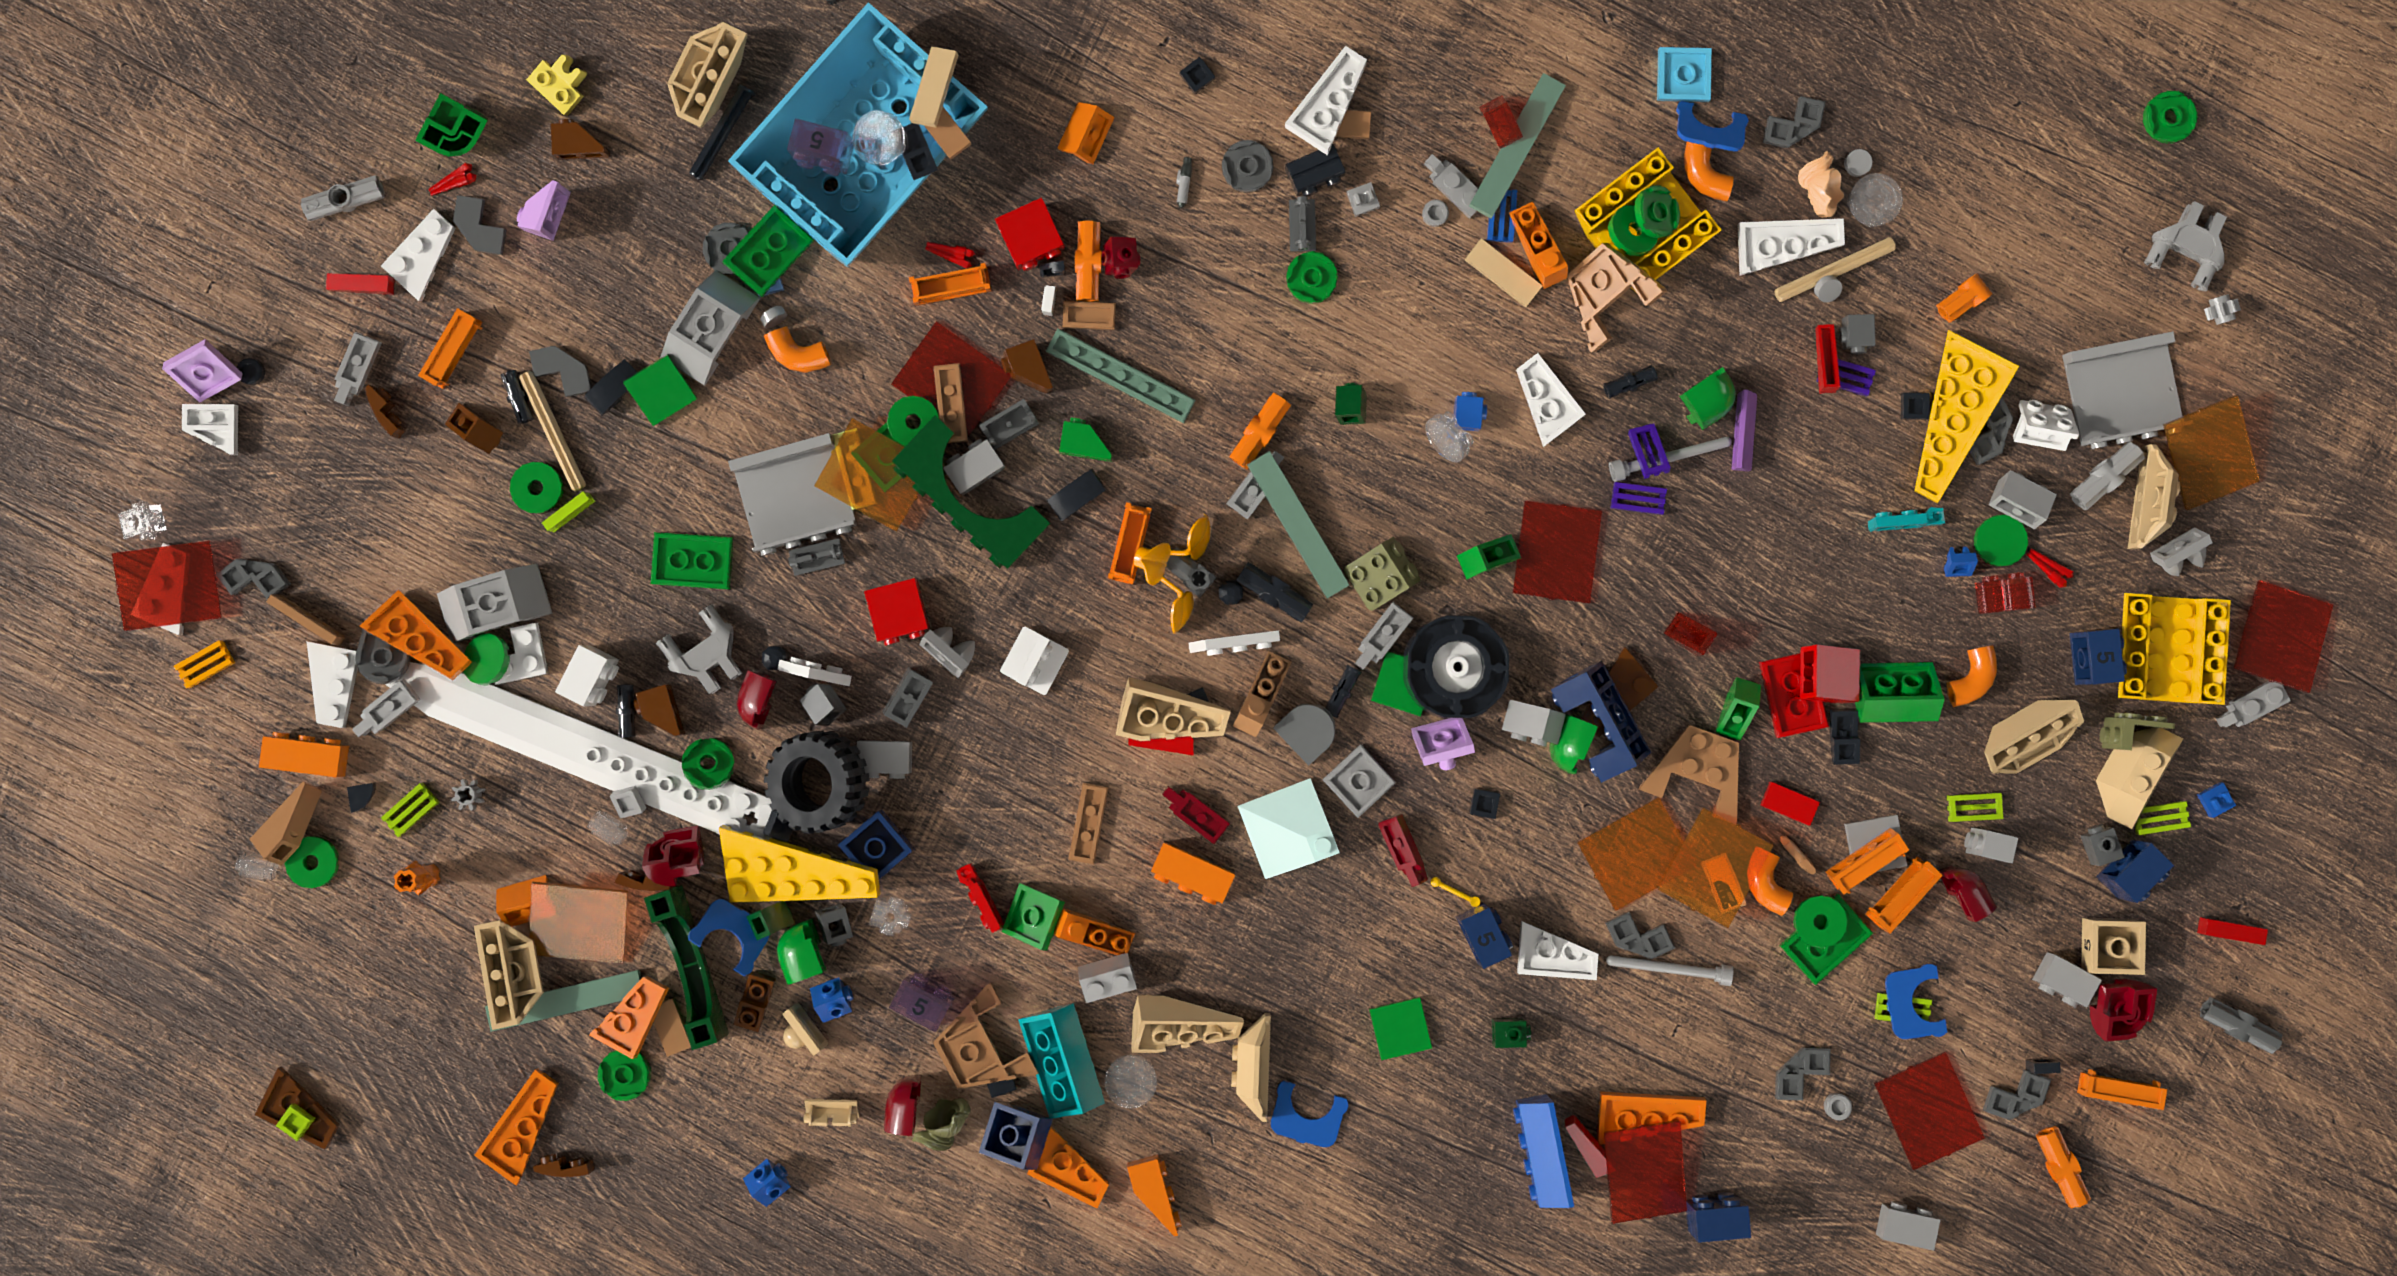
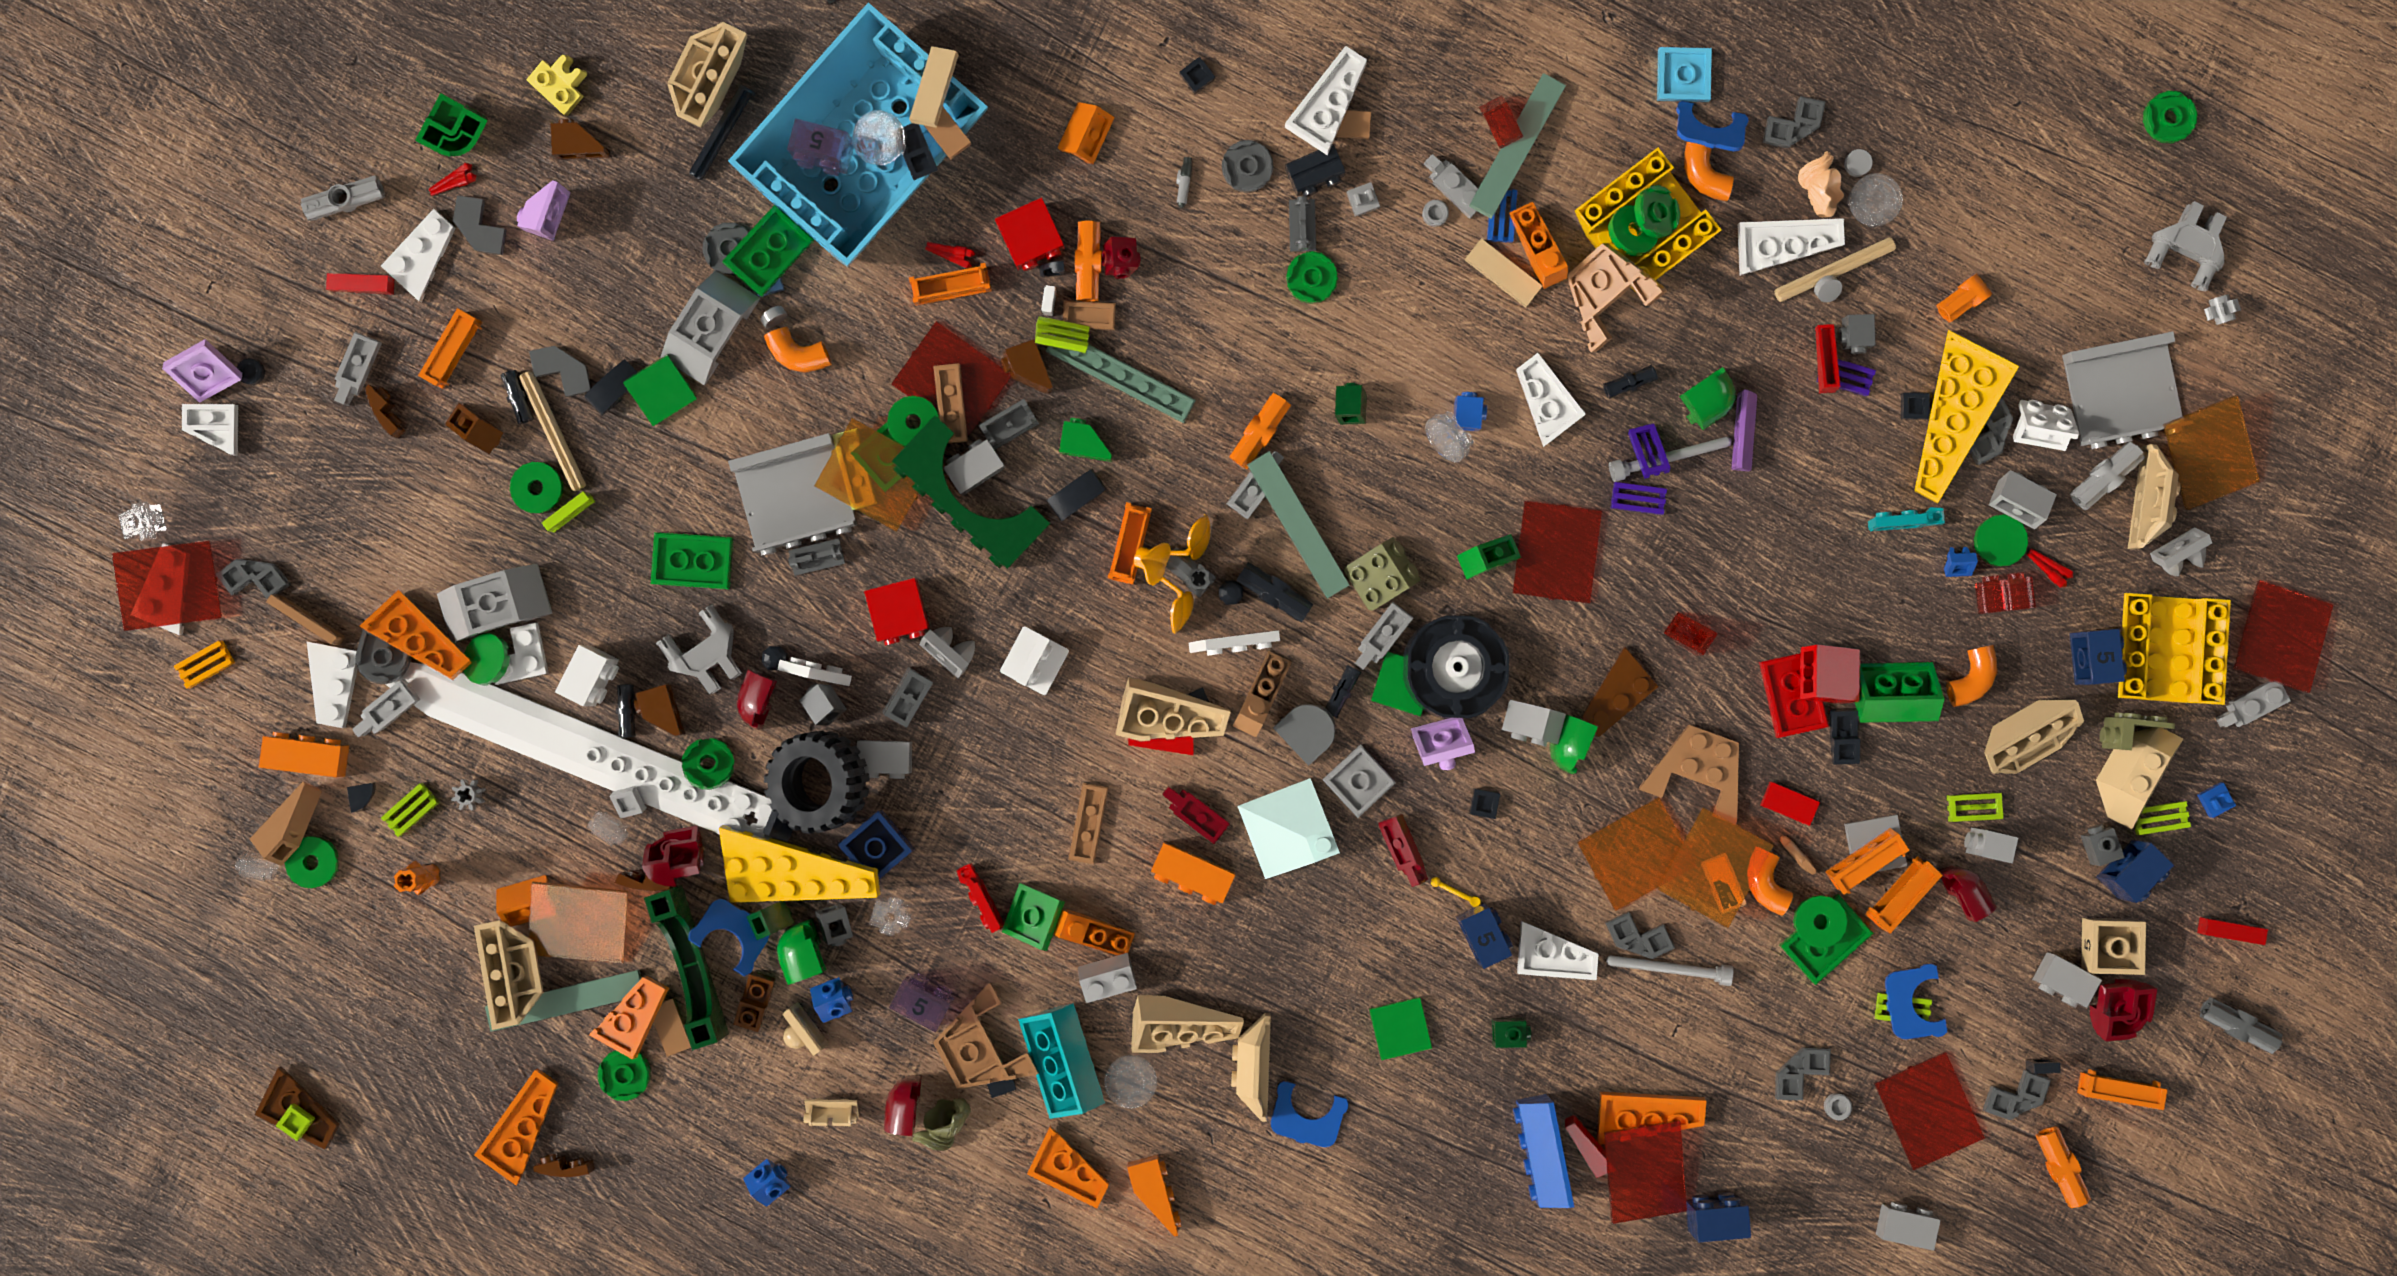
(1015, 1136): dark blue brick -> none
(1063, 331): none -> lime tile
(1607, 704): dark blue plate -> none
(1739, 708): green slope -> none

